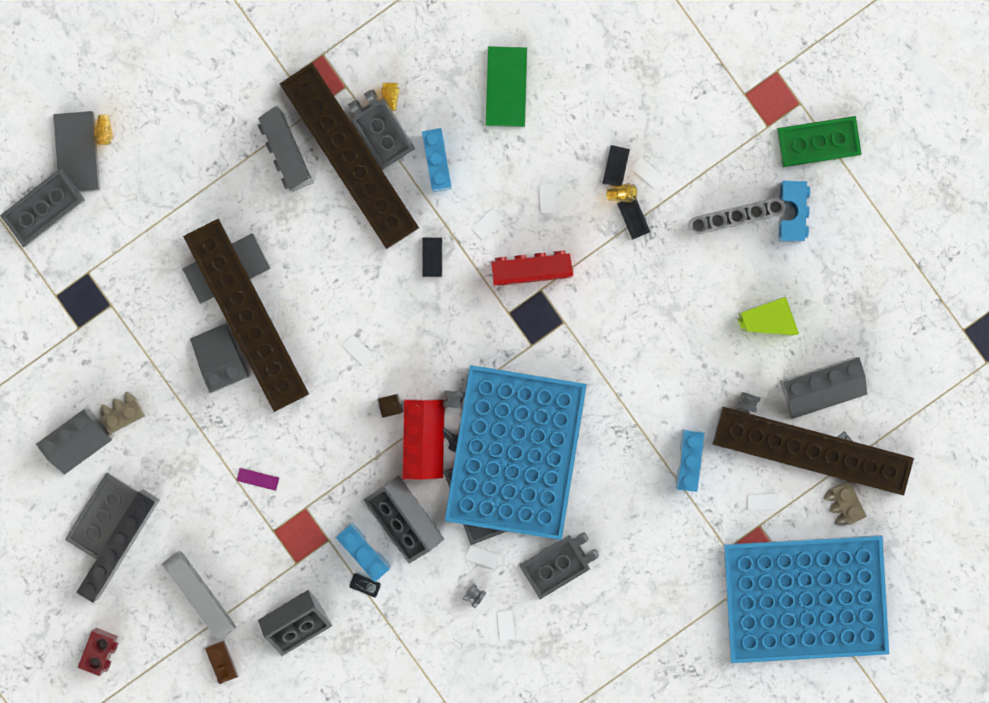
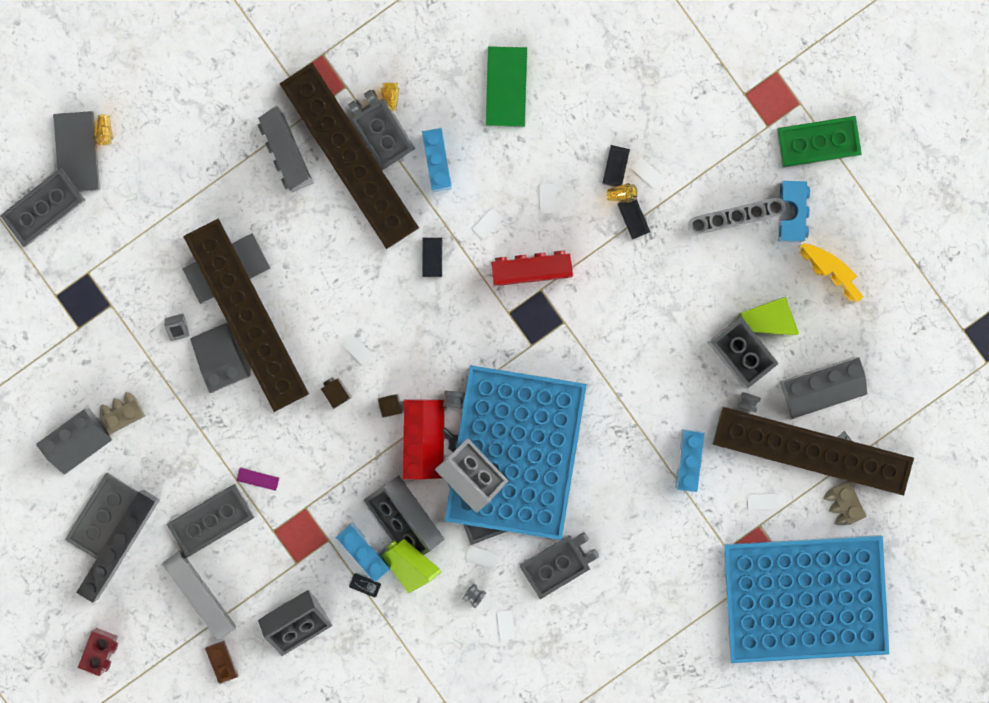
(176, 327): none -> dark grey slope
(210, 520): none -> dark grey tile
(335, 392): none -> dark brown brick
(409, 565): none -> lime slope
(472, 475): none -> light grey slope
(743, 353): none -> dark grey slope
(825, 264): none -> yellow slope

